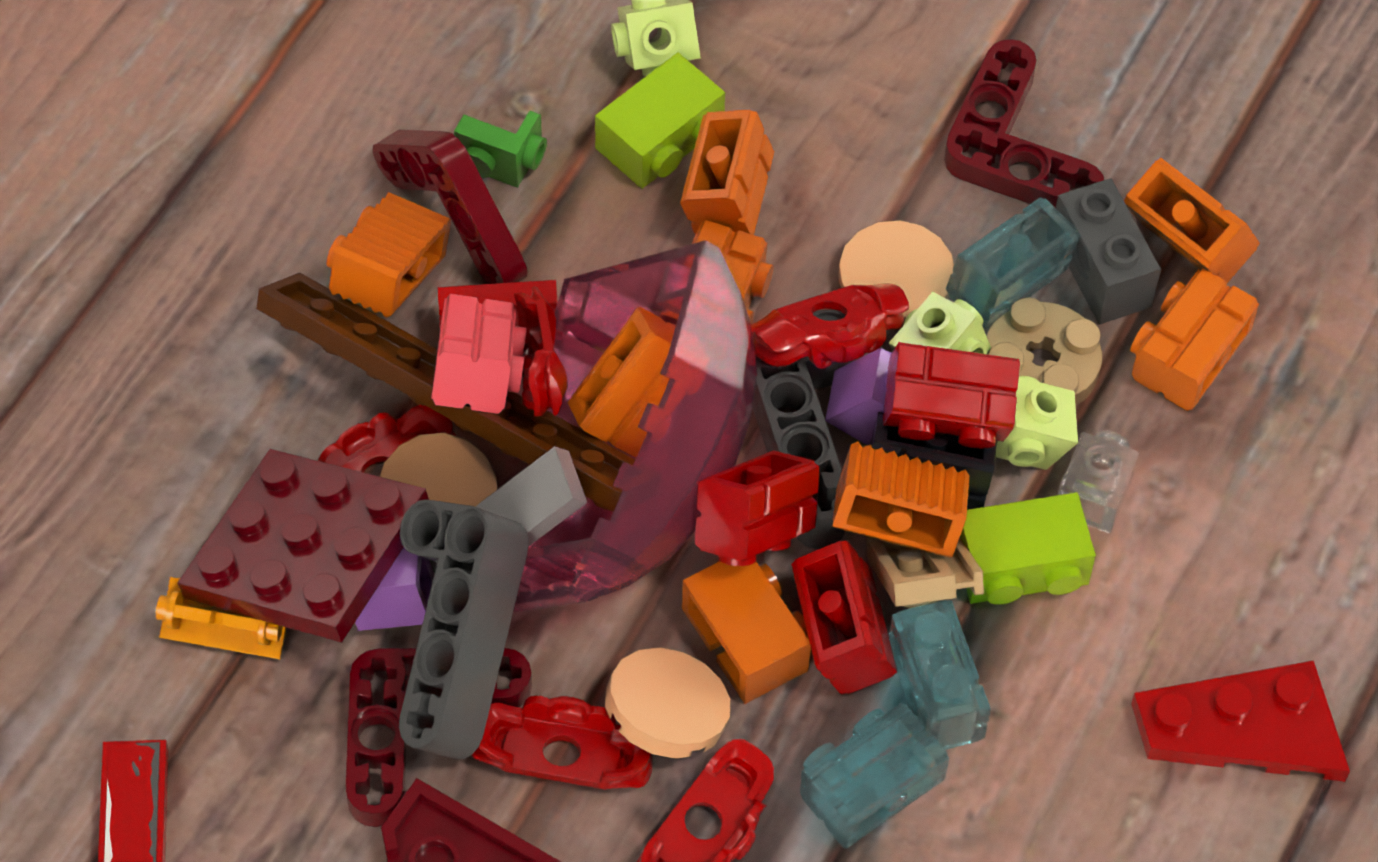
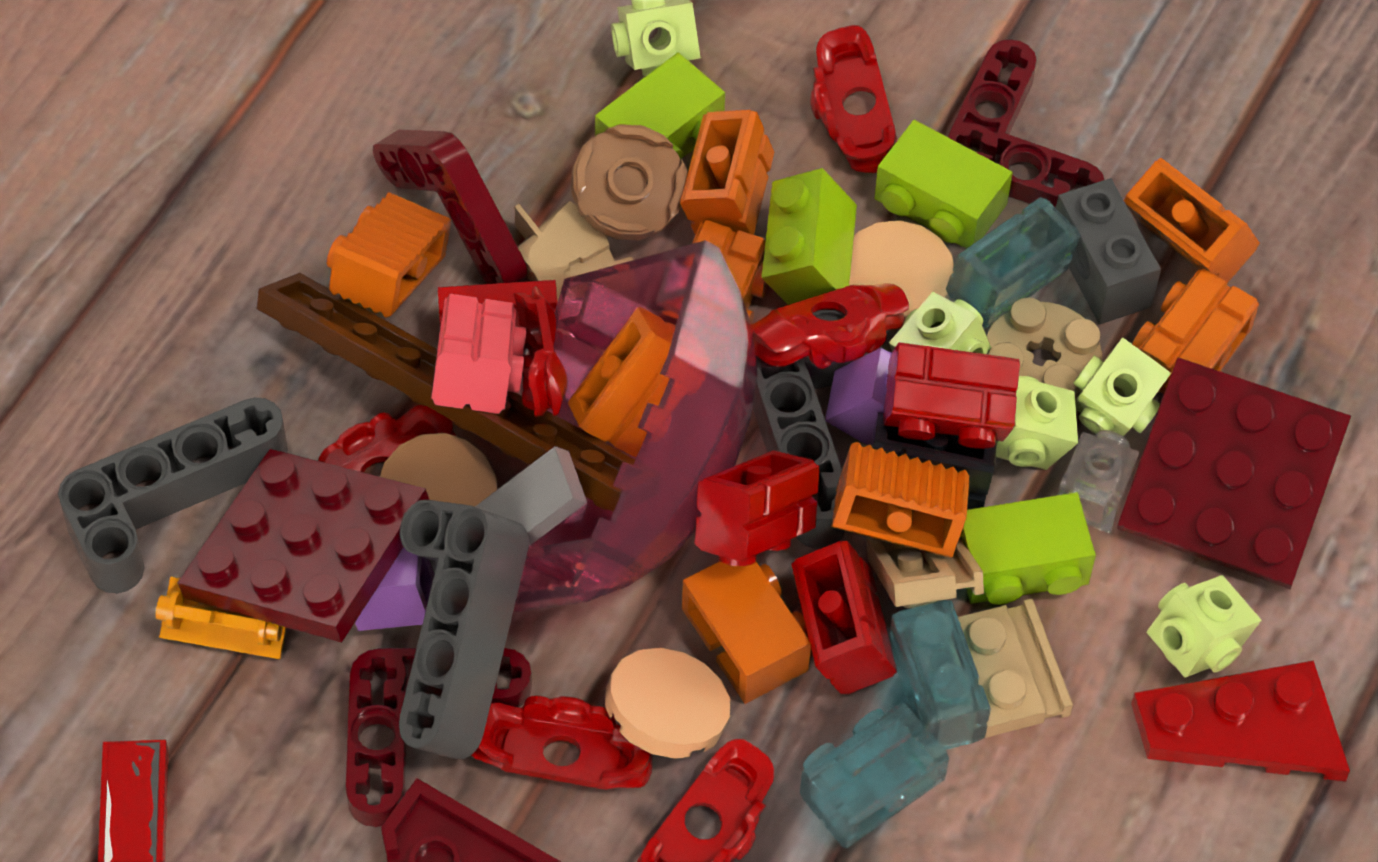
(248, 426): none -> dark grey beam
(501, 152): bright green bracket -> none
(562, 246): none -> tan piece
(628, 182): none -> medium nougat tile
(808, 236): none -> lime brick
(845, 67): none -> red piece
(942, 185): none -> lime brick
(1015, 667): none -> tan plate
(1119, 390): none -> yellowish green brick
(1203, 626): none -> yellowish green brick
(1234, 472): none -> dark red plate

